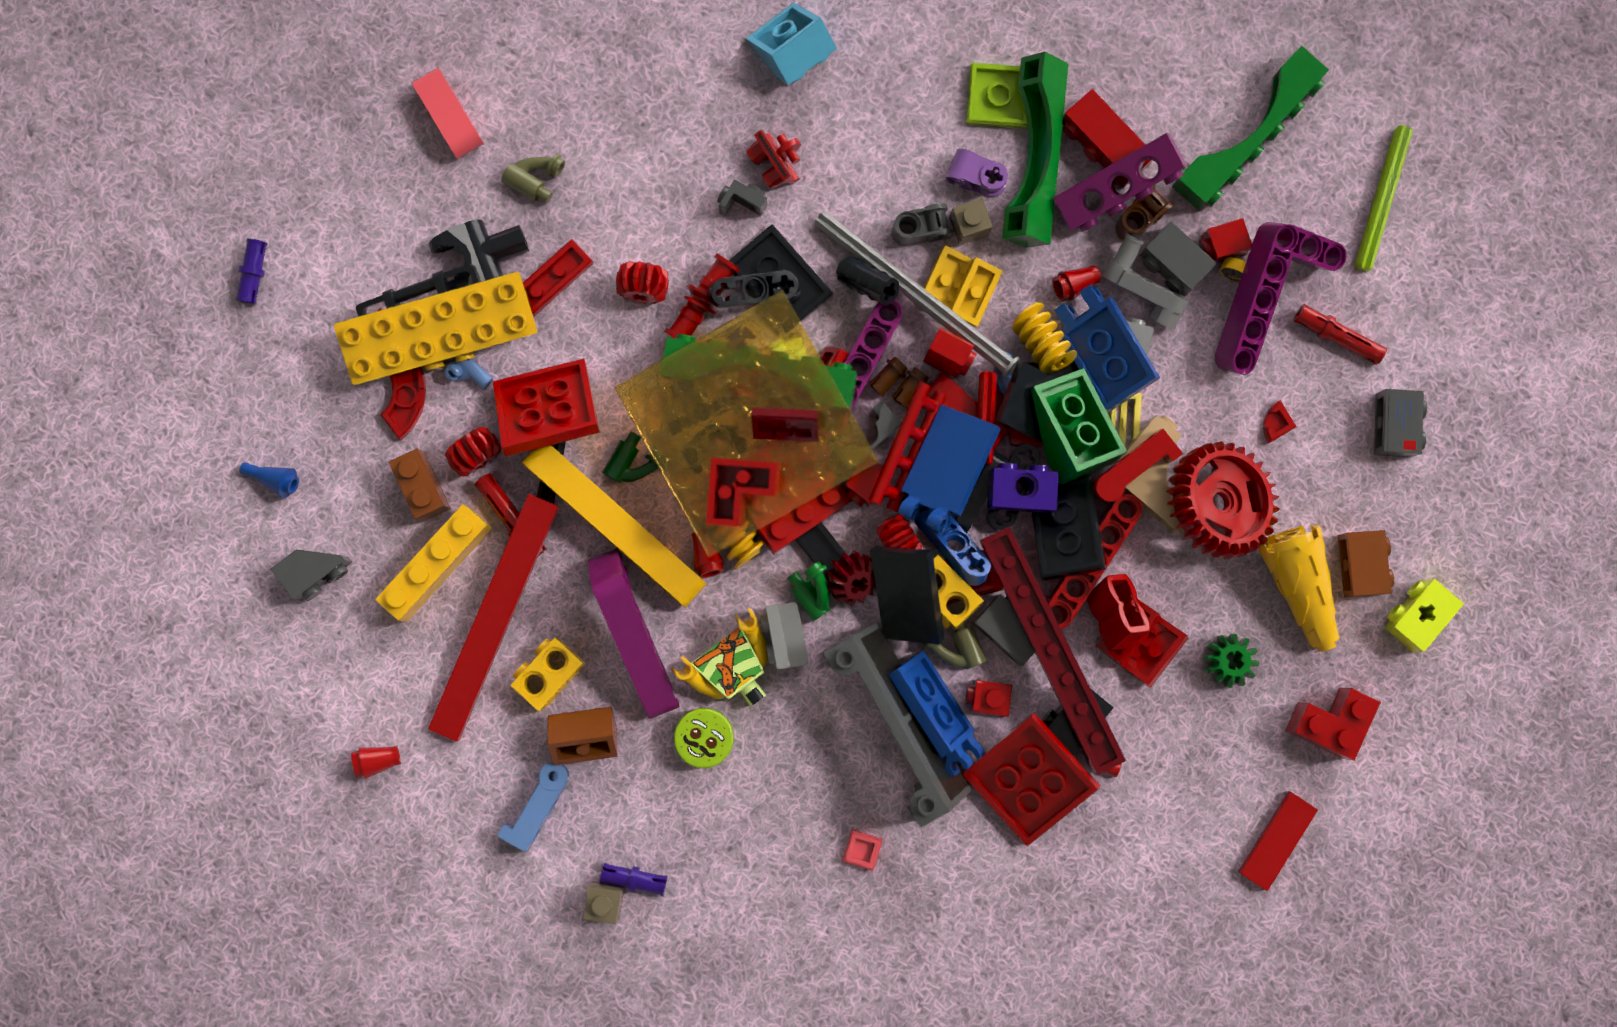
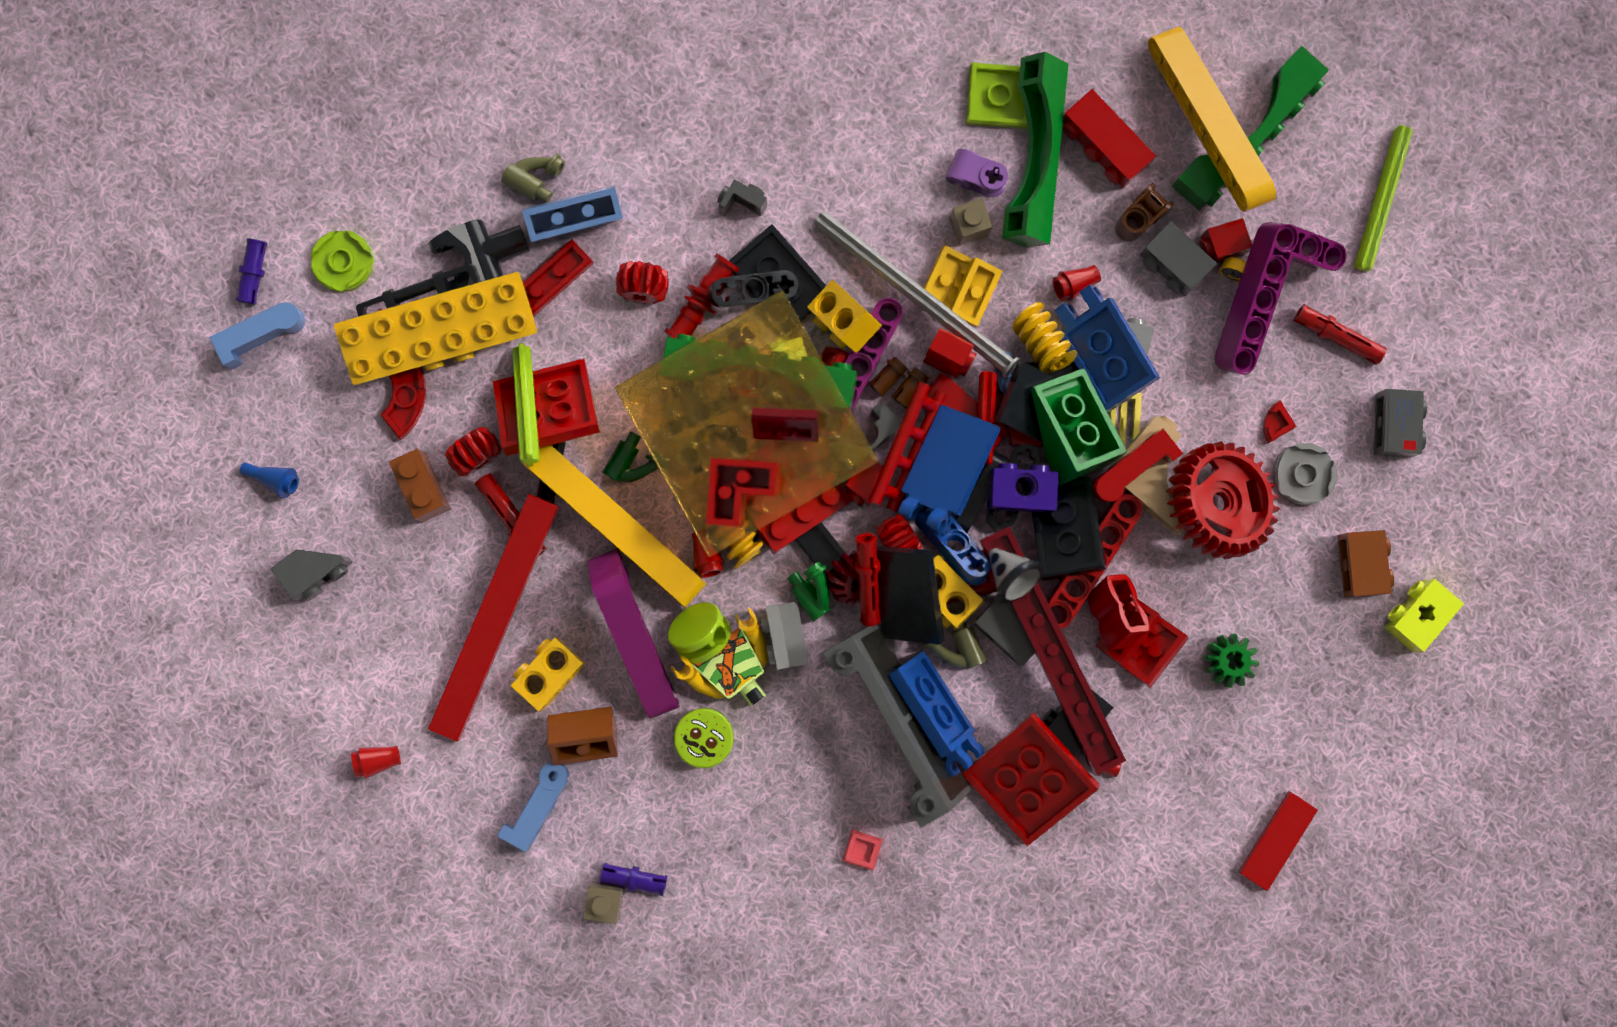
(256, 331): none -> medium blue leg
(349, 269): none -> lime tile
(434, 563): yellow brick -> none
(447, 113): coral beam -> none
(467, 370): medium blue arm -> none
(525, 405): none -> lime axle
(572, 213): none -> medium blue brick
(699, 632): none -> lime head
(767, 147): red hips -> none
(792, 43): medium azure slope -> none
(843, 316): none -> yellow brick
(867, 280): black axle -> none
(867, 568): none -> red pin
(928, 224): dark grey piece -> none
(989, 697): red bracket -> none
(1013, 574): none -> hat
(1073, 200): magenta brick -> none
(1168, 304): light grey beam -> none
(1212, 119): none -> yellow beam
(1294, 475): none -> light grey tile
(1304, 581): yellow cone -> none
(1340, 729): red brick -> none

